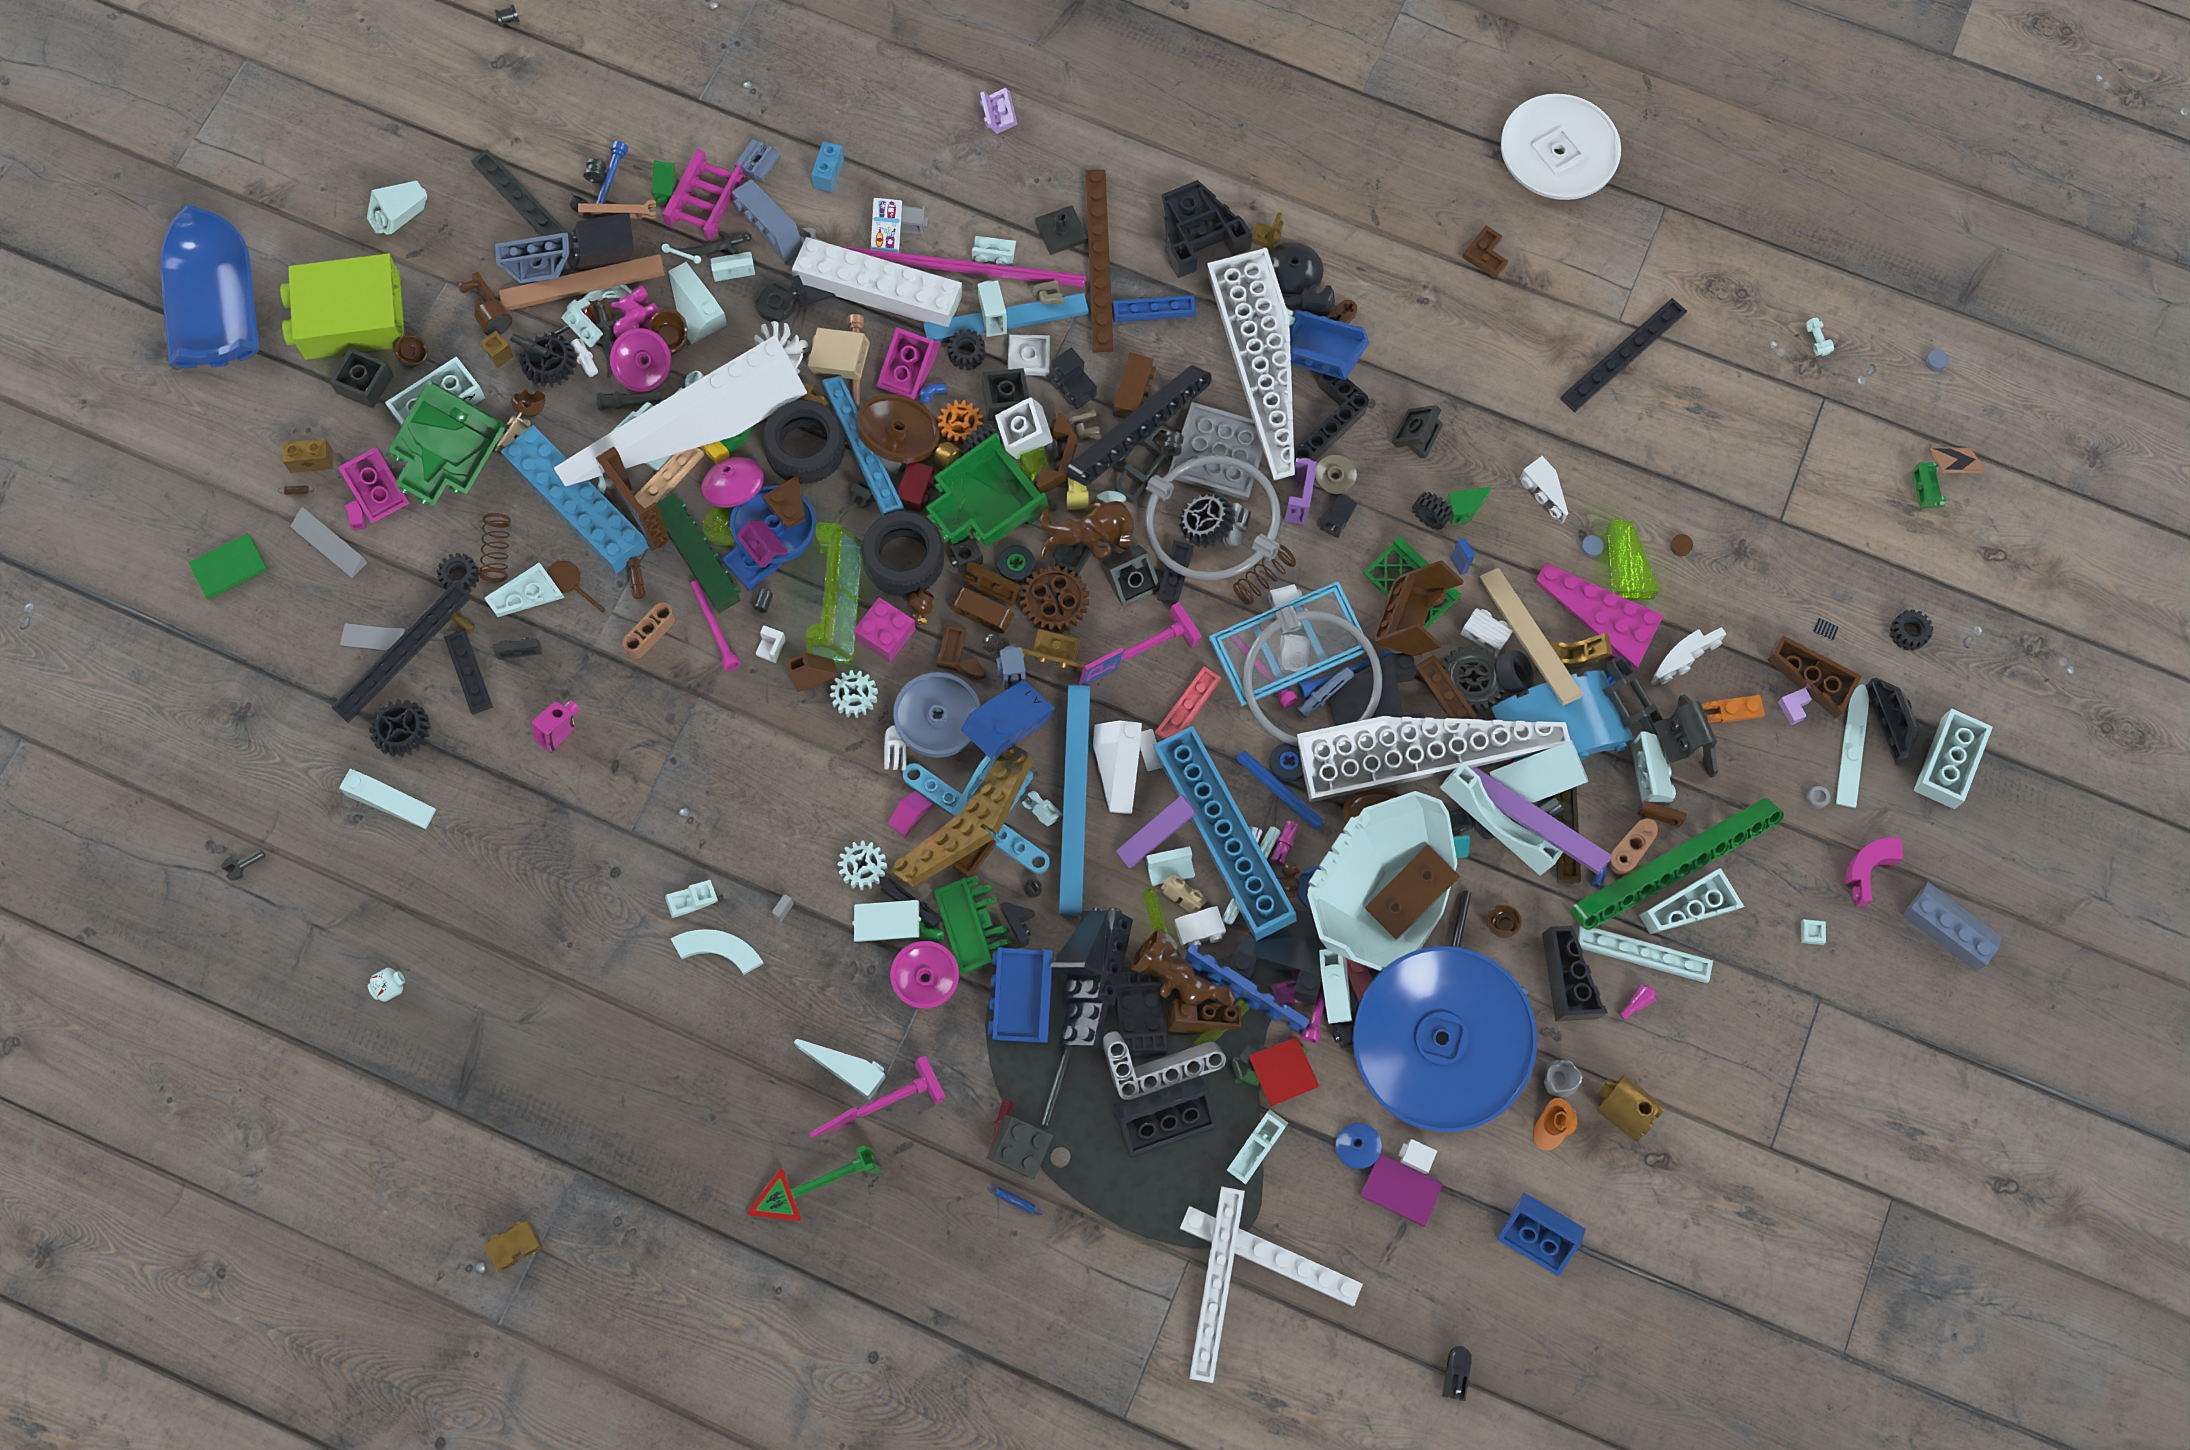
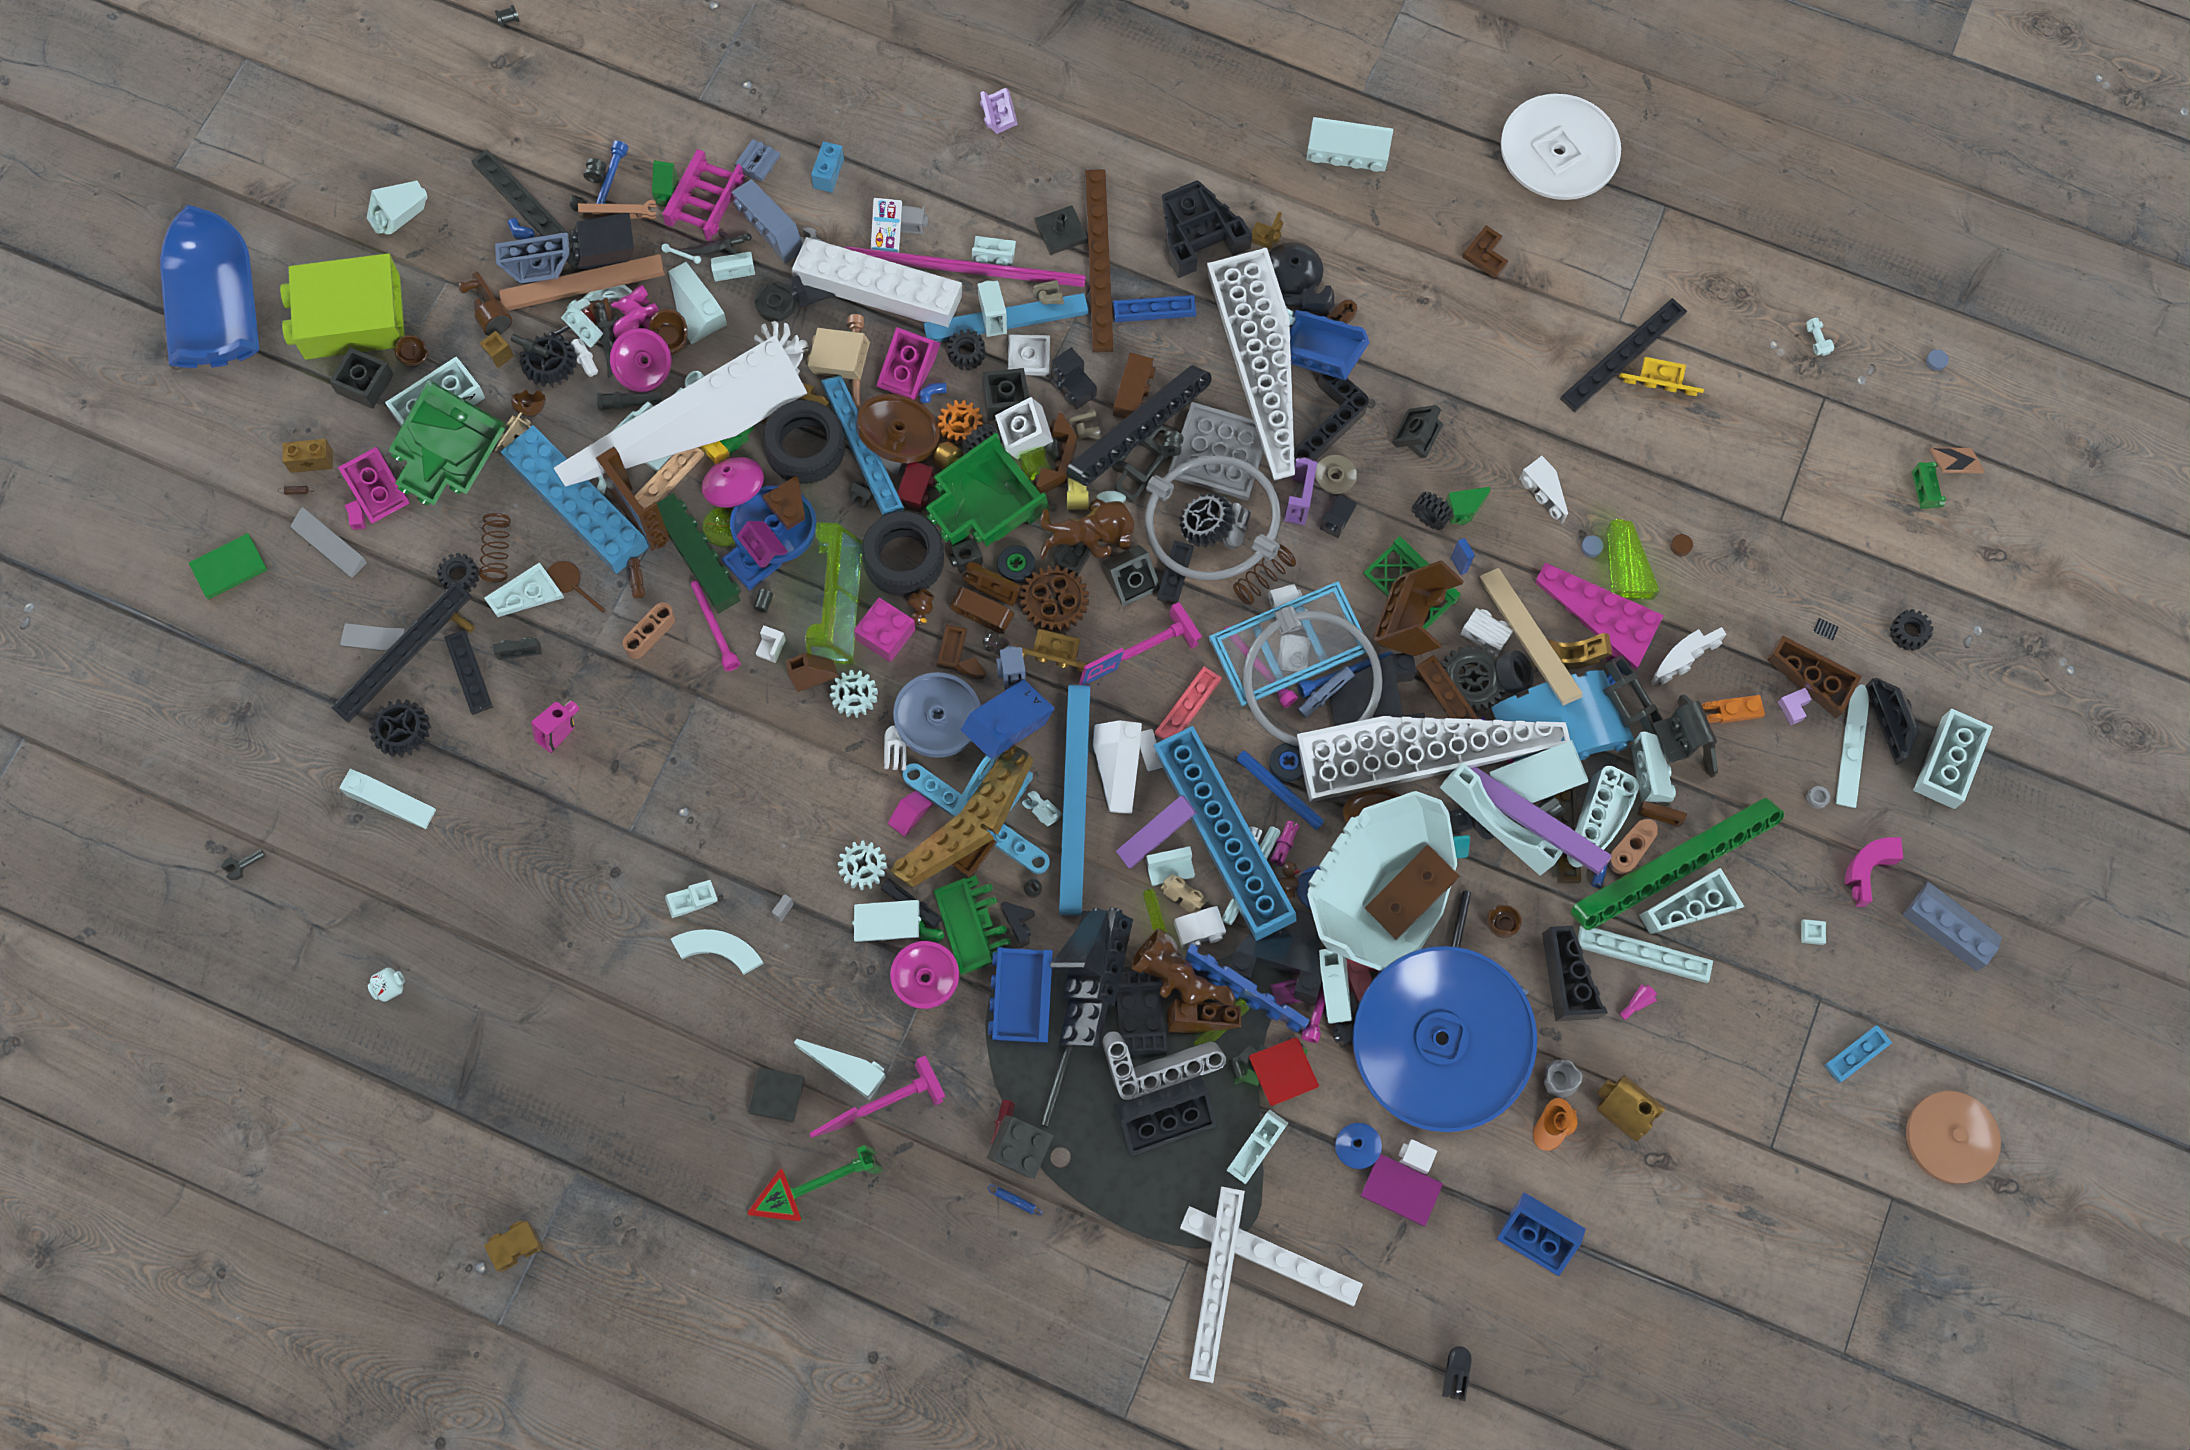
(520, 232): none -> blue arm
(776, 1094): none -> pearl dark grey tile
(1349, 144): none -> light aqua slope
(1610, 811): none -> light aqua beam
(1662, 373): none -> yellow bracket
(1857, 1054): none -> dark azure plate
(1953, 1137): none -> nougat dish

